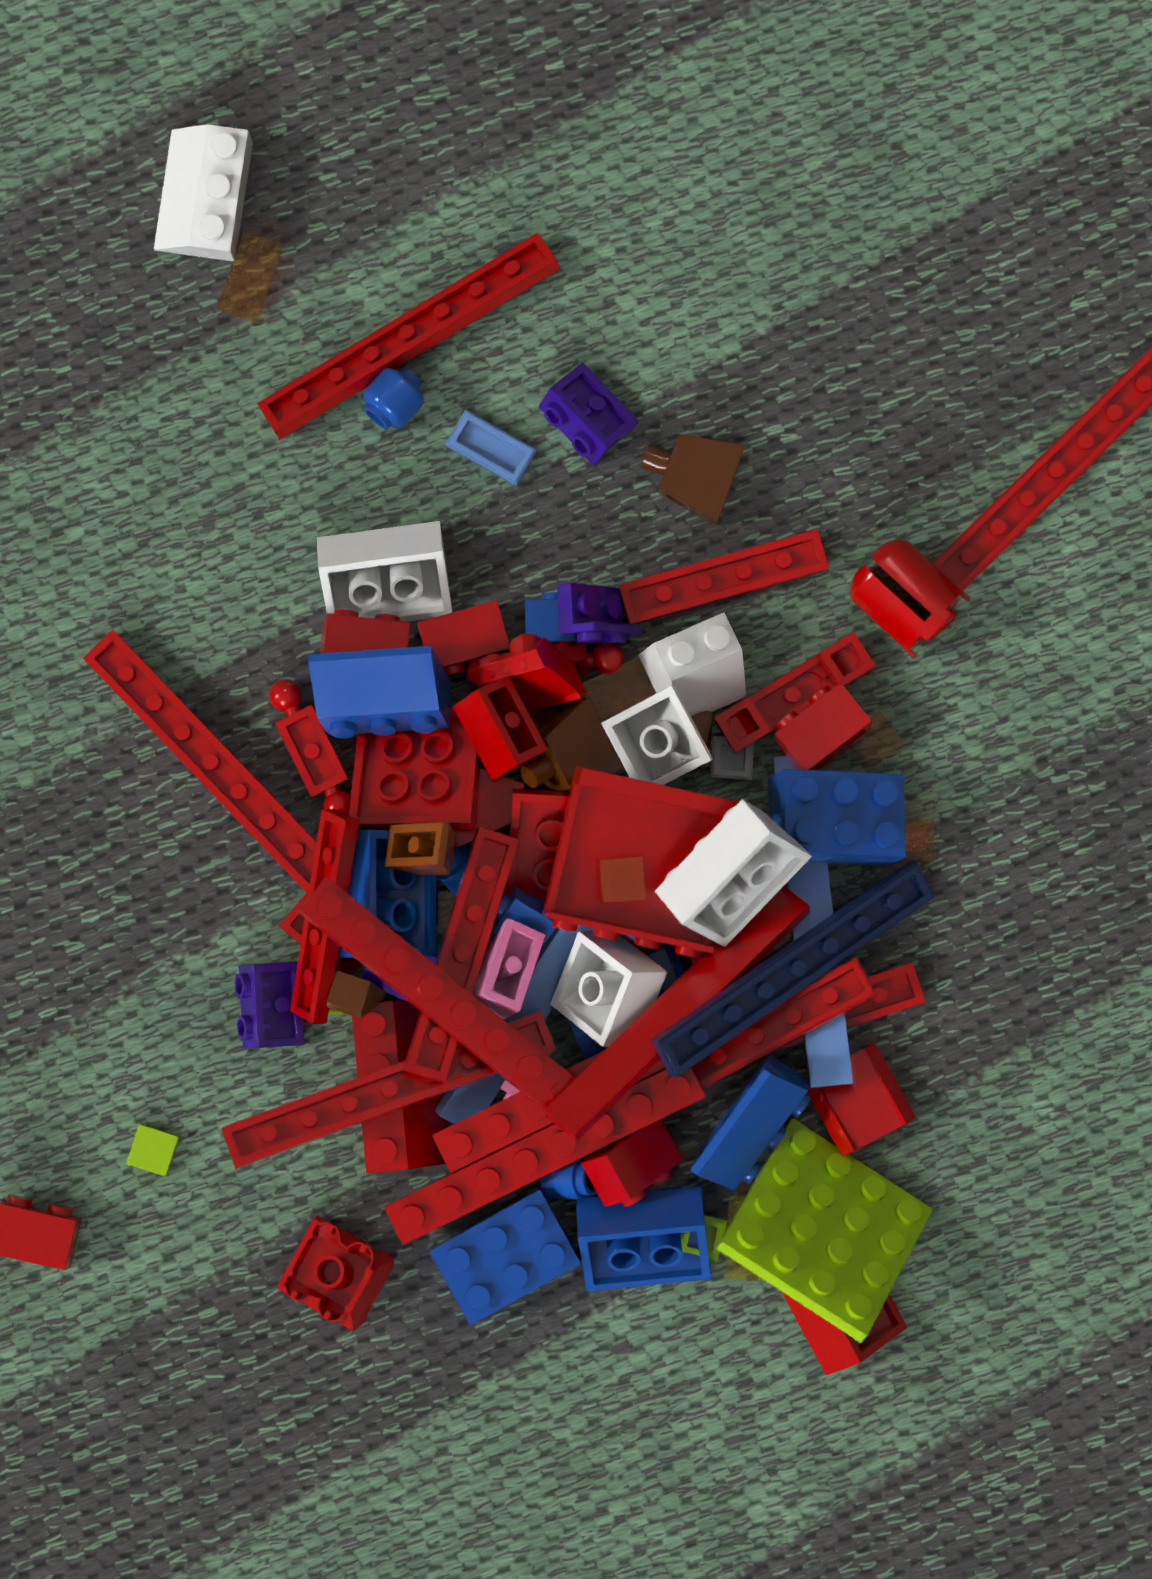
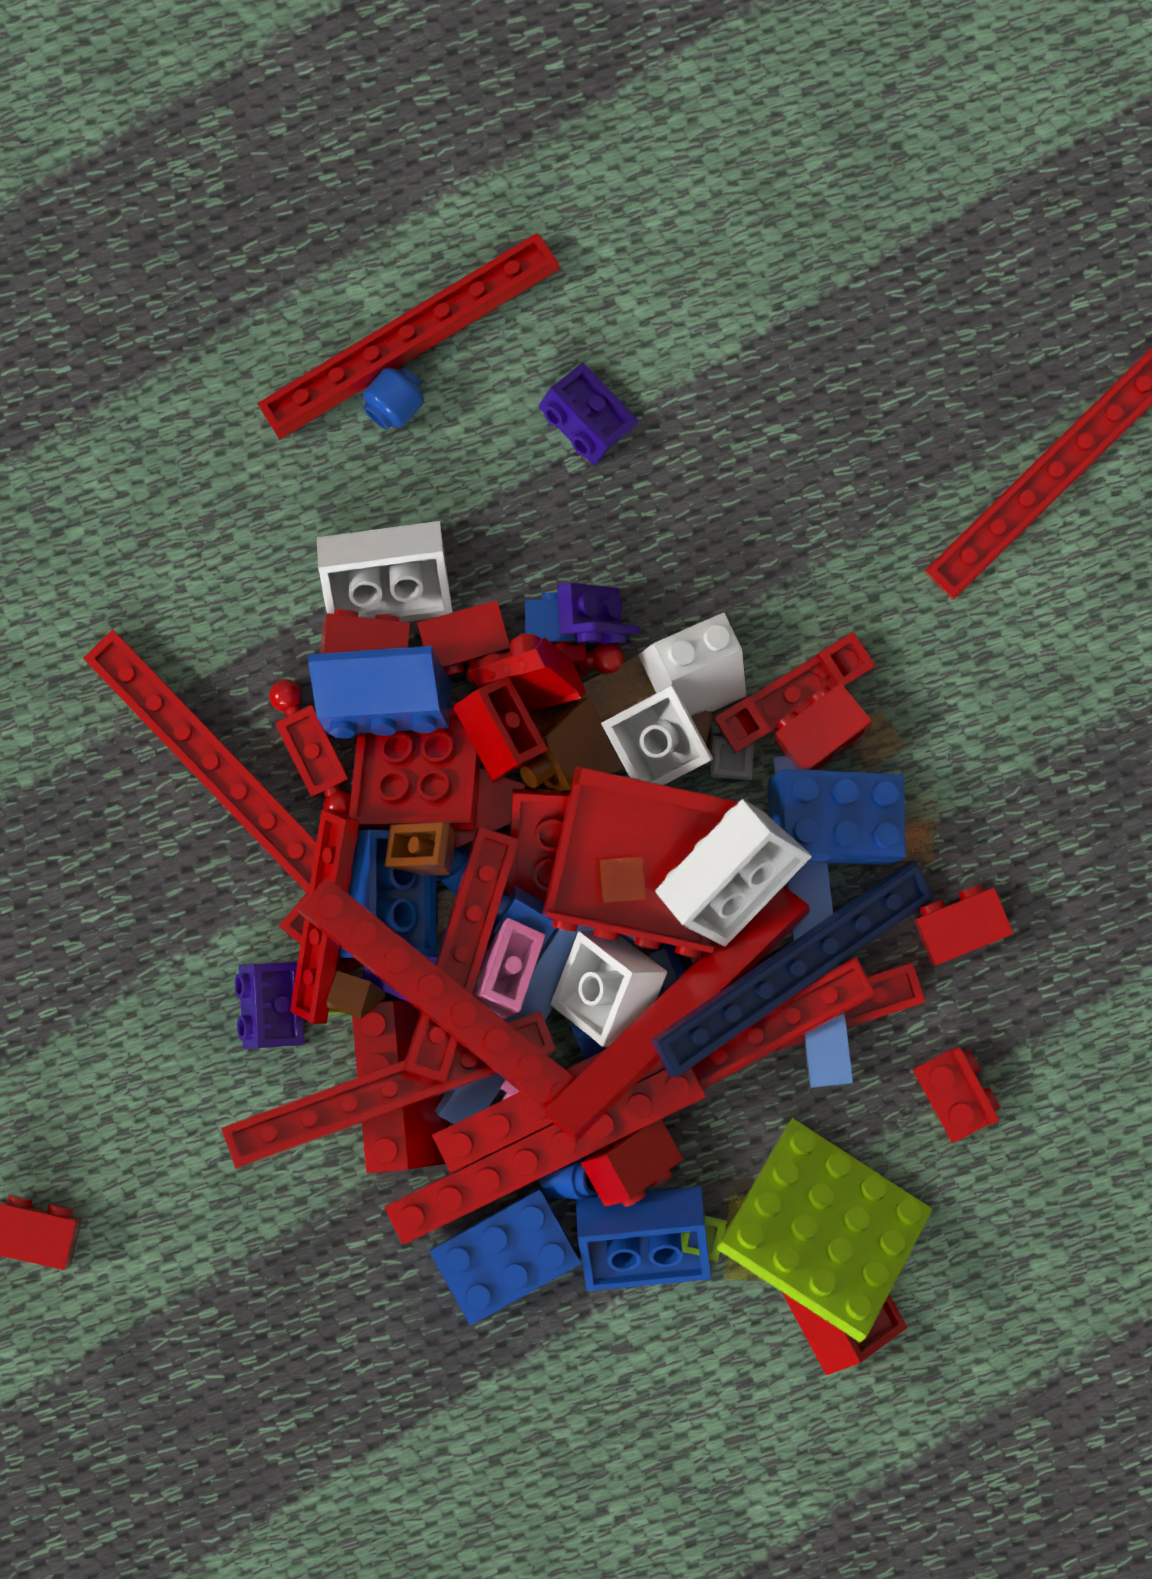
(152, 1150): lime tile -> none
(204, 191): white slope -> none
(250, 277): clear orange tile -> none
(336, 1274): red slope -> none
(490, 447): medium blue tile -> none
(696, 473): reddish brown torso -> none
(723, 577): red plate -> none
(752, 1124): blue slope -> none
(867, 1107): red slope -> none
(920, 580): red cylinder -> none
(956, 1093): none -> red bracket
(962, 925): none -> red brick

